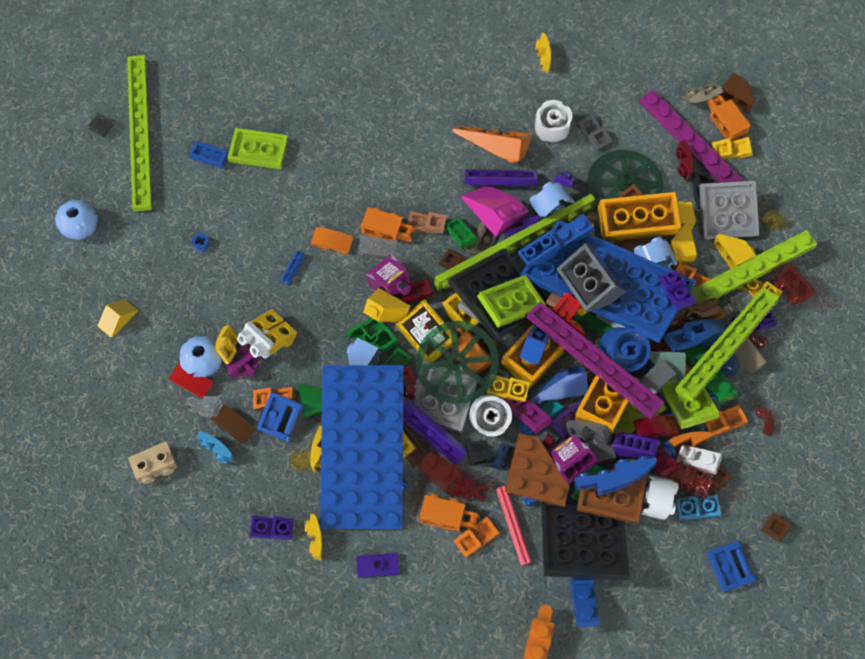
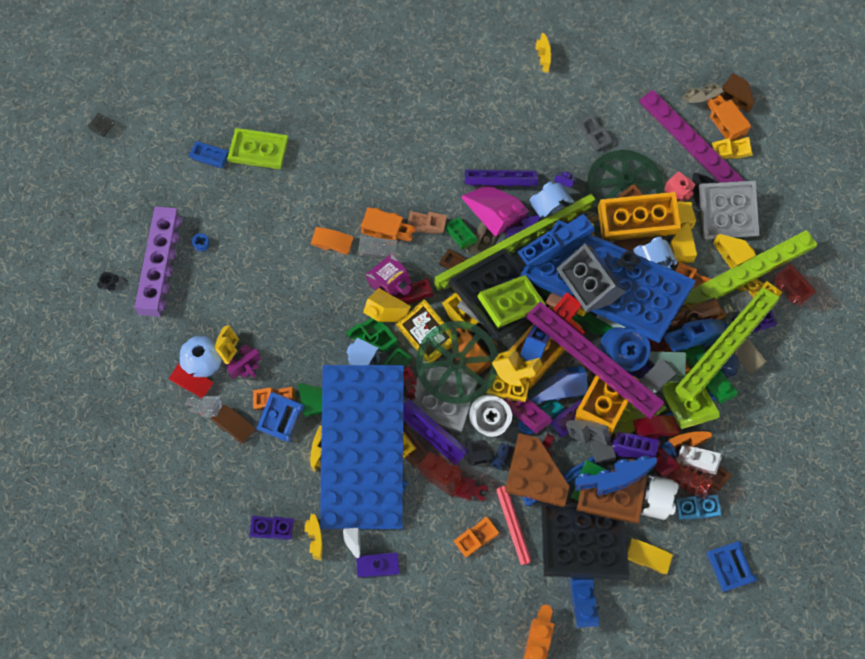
(80, 226): light blue piece -> none
(104, 277): none -> black plate
(116, 316): yellow slope -> none
(139, 134): lime plate -> none
(153, 463): tan brick -> none
(162, 218): none -> medium lavender brick
(219, 450): dark azure slope -> none
(266, 336): hips -> none
(292, 267): blue axle -> none
(299, 460): clear yellow plate -> none
(352, 540): none -> white slope
(446, 513): orange brick -> none
(506, 145): orange wedge -> none
(513, 370): none -> yellow brick
(553, 121): white brick -> none
(572, 457): magenta torso -> none
(628, 256): none -> black plate
(649, 556): none -> yellow slope
(676, 289): dark purple slope -> none
(681, 185): none -> coral brick
(685, 166): dark red slope -> none
(727, 420): orange slope -> none
(758, 342): clear red arm -> none
(768, 418): clear red arm -> none
(772, 219): clear yellow plate -> none
(776, 527): reddish brown plate -> none

